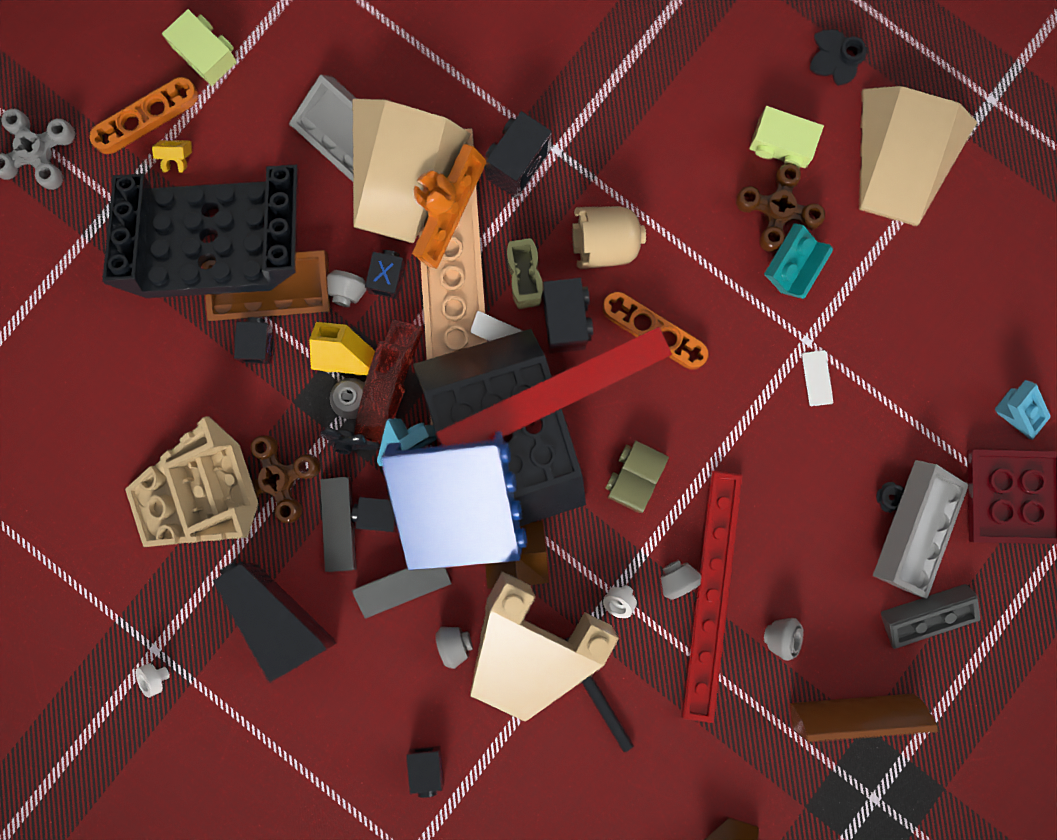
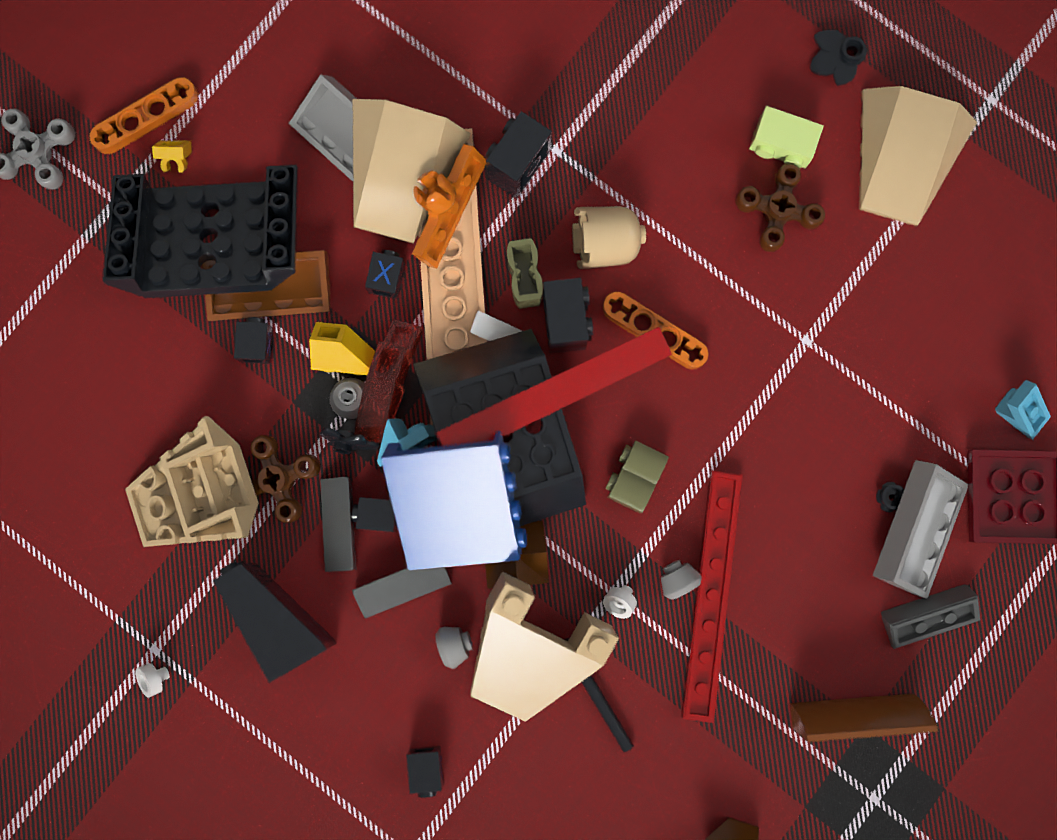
(200, 47): yellowish green brick -> none
(345, 287): light grey cone -> none
(784, 638): light grey cone -> none
(798, 262): teal bracket -> none
(817, 378): white sticker -> none

